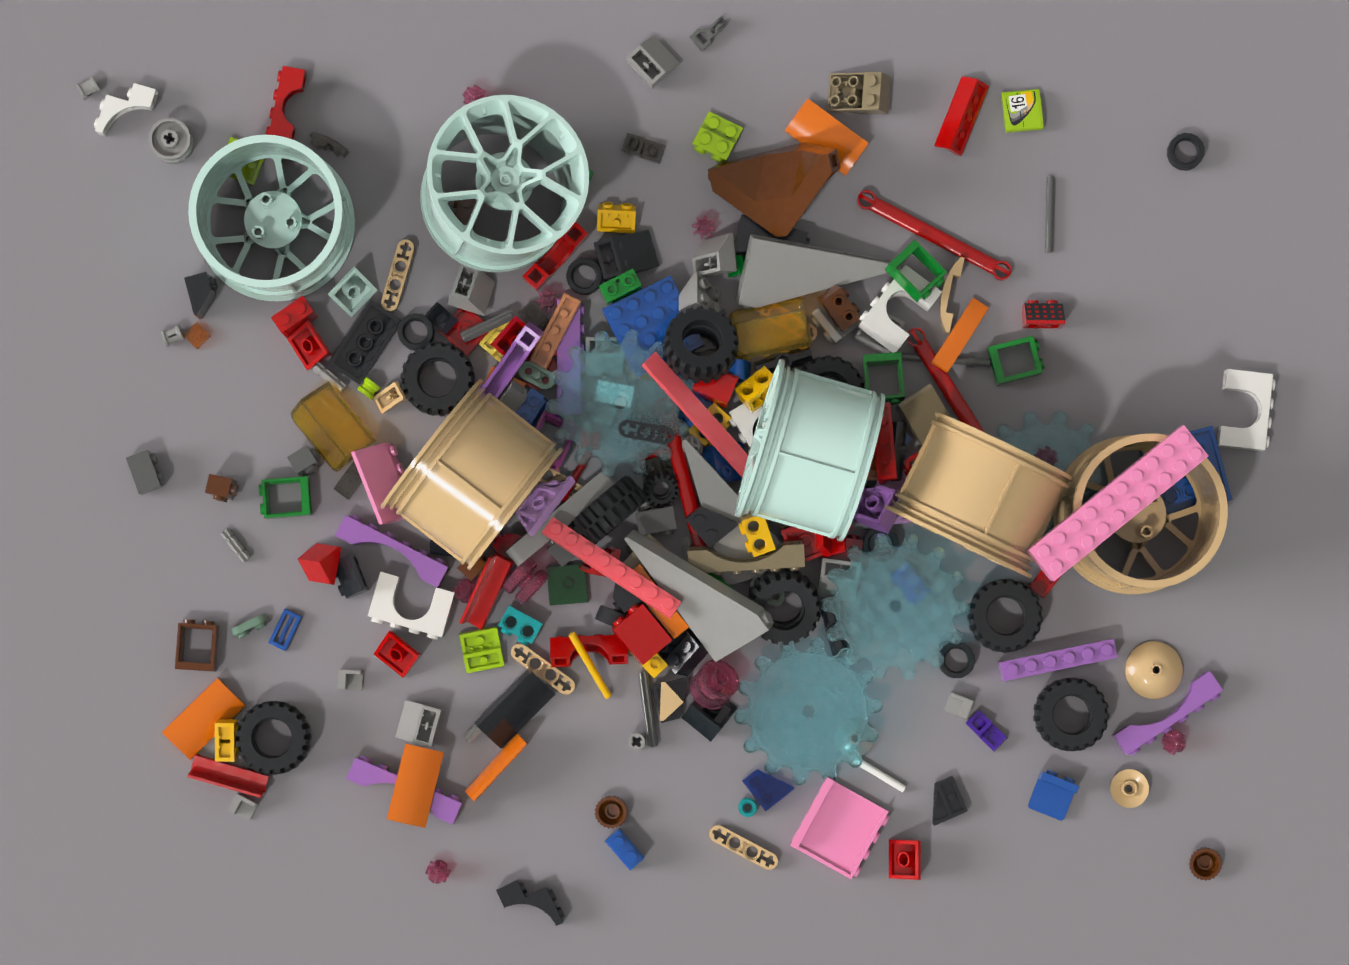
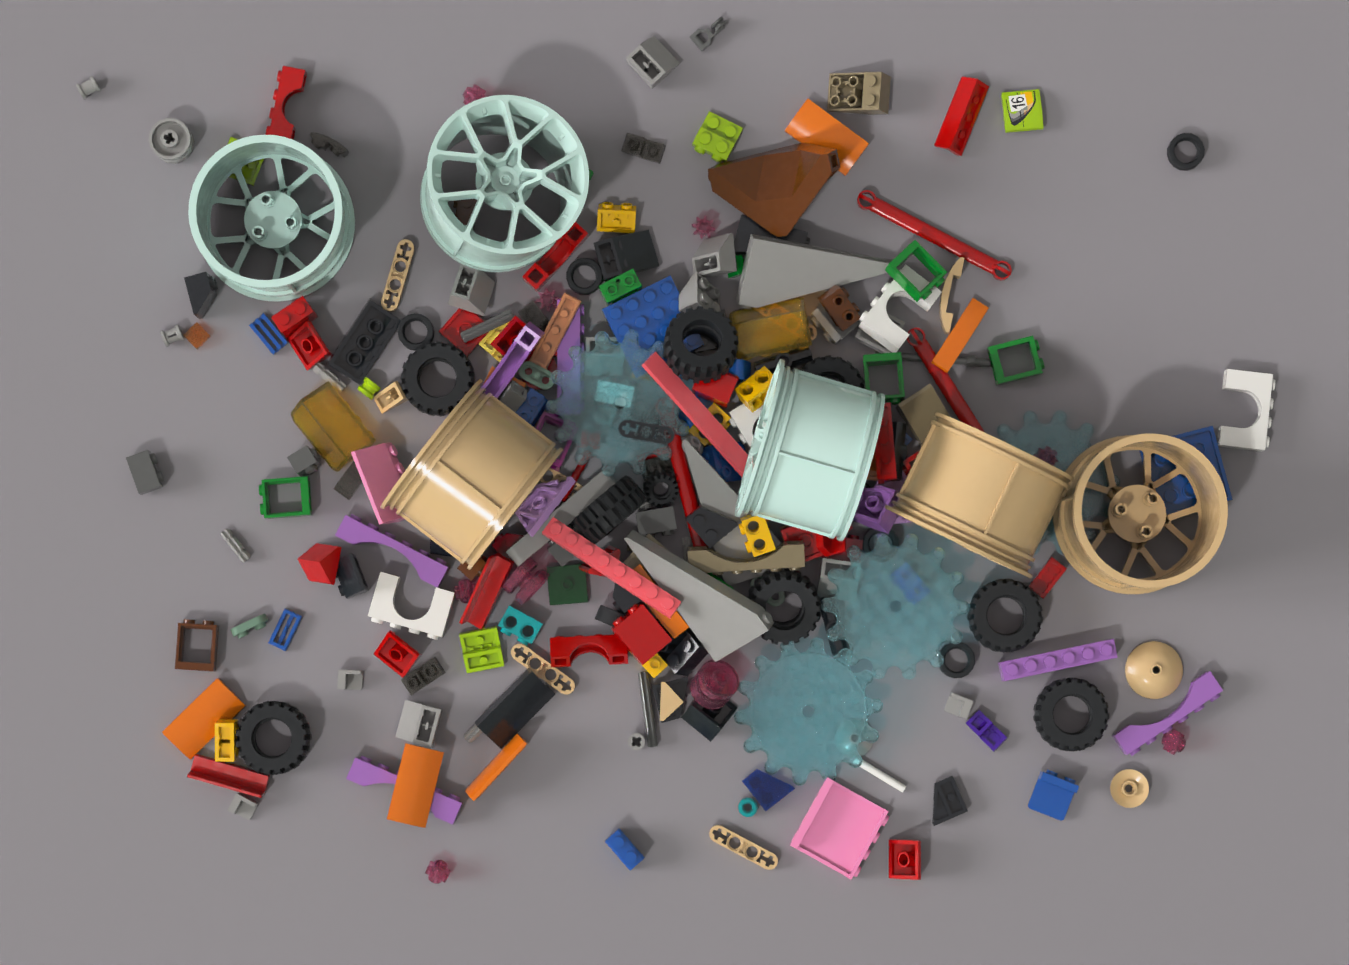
(112, 108): white arch -> none
(221, 488): reddish brown brick -> none
(258, 322): none -> blue tile
(352, 292): light aqua slope -> none
(423, 676): none -> clear smoke slope
(441, 318): black bracket -> none
(543, 899): black arch -> none
(590, 665): yellow bar -> none
(611, 812): reddish brown hat -> none
(1043, 315): slope -> none
(1049, 215): dark grey bar -> none
(1117, 503): bright pink brick -> none
(1205, 863): reddish brown hat -> none

